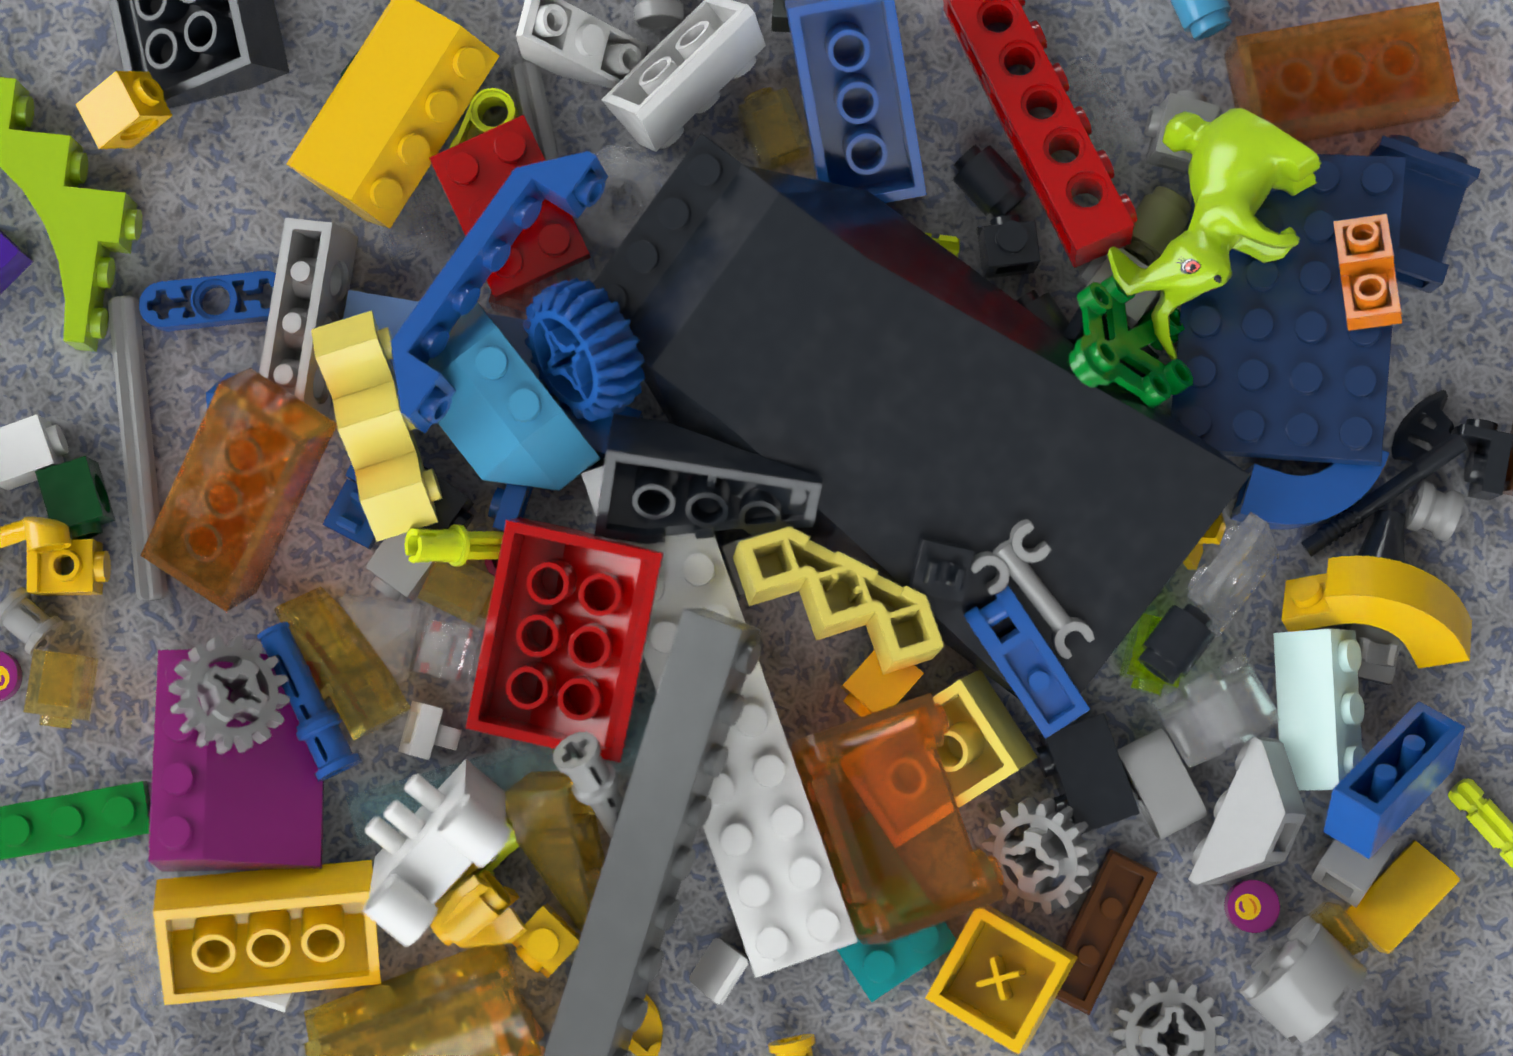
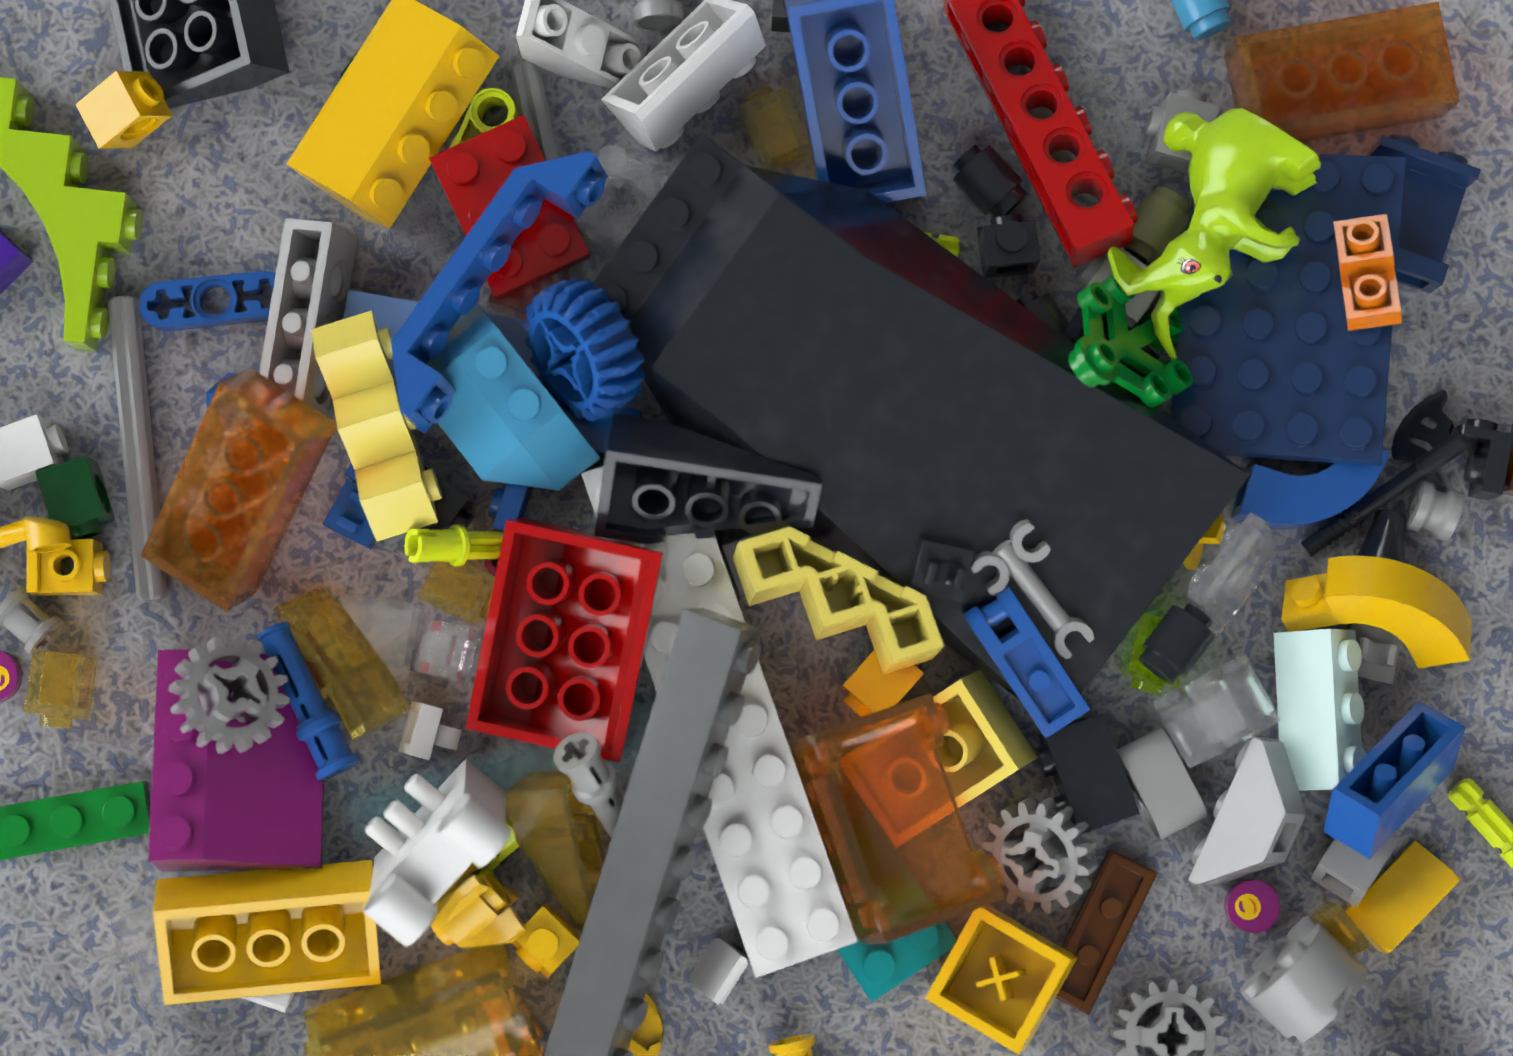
(395, 572): light grey brick -> none

